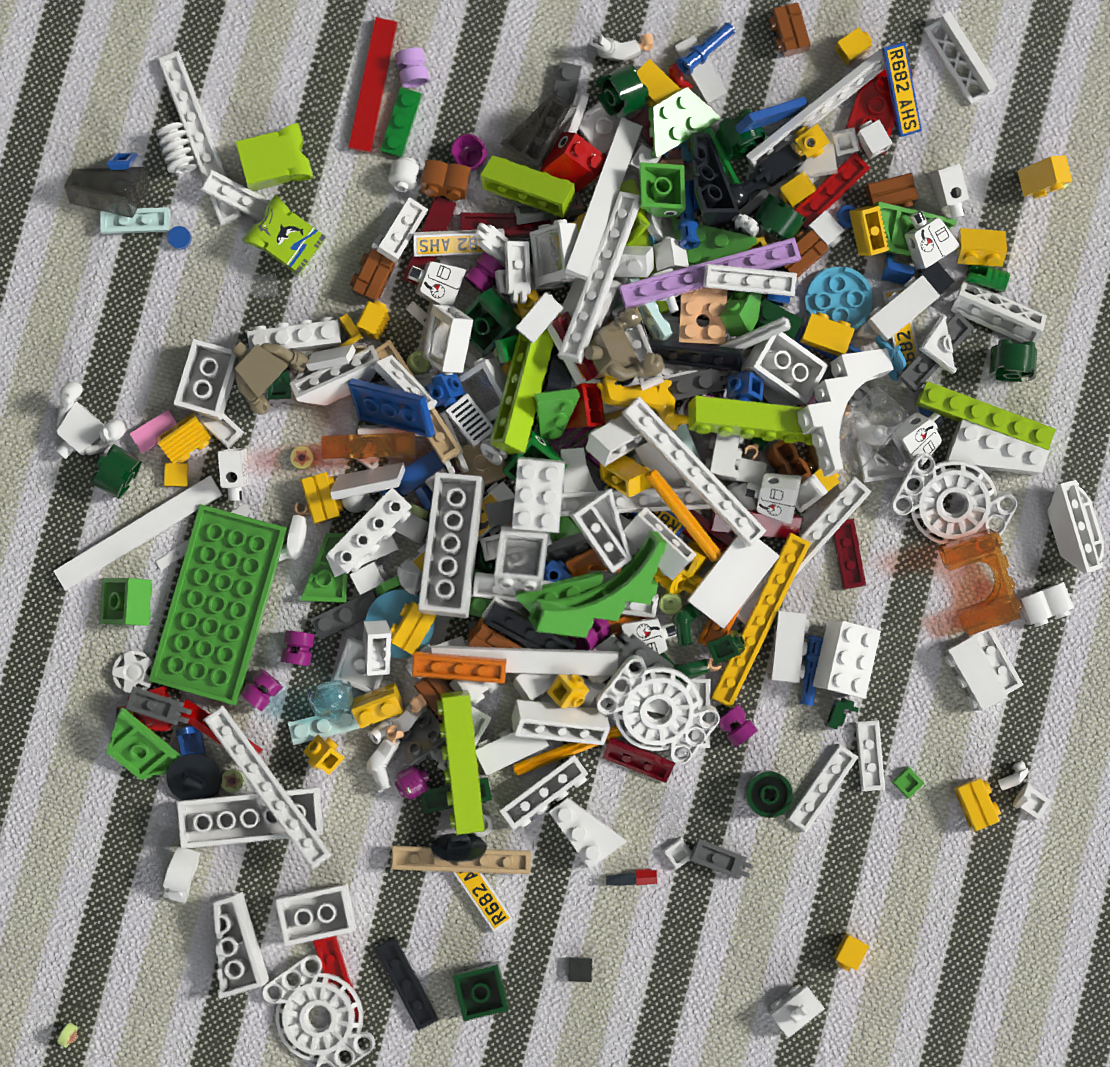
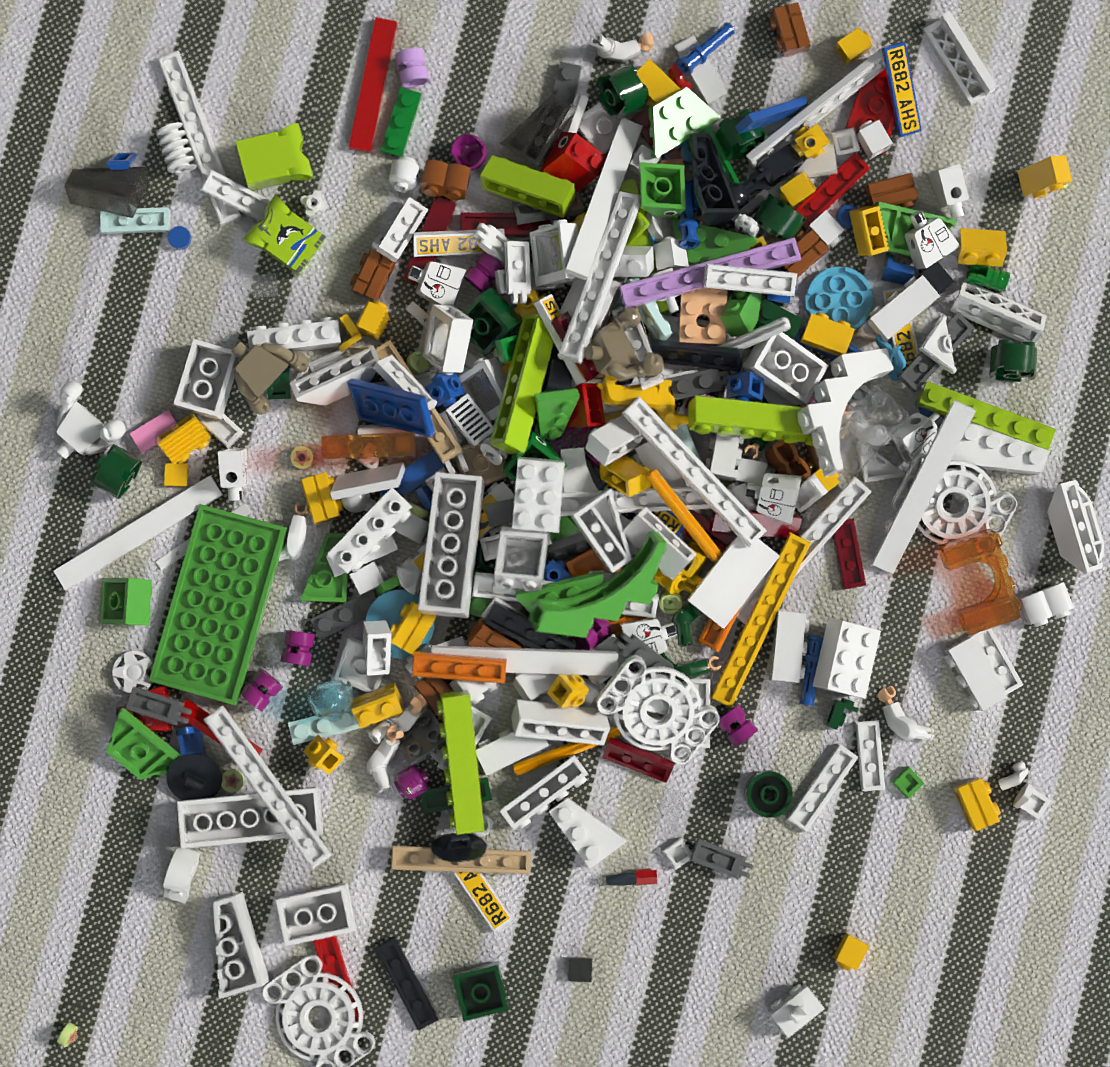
(307, 202): none -> white plate
(330, 357): white tile -> none
(539, 317): white tile -> none
(726, 646): dark green bracket -> none
(898, 722): none -> white arm
(923, 486): none -> white tile

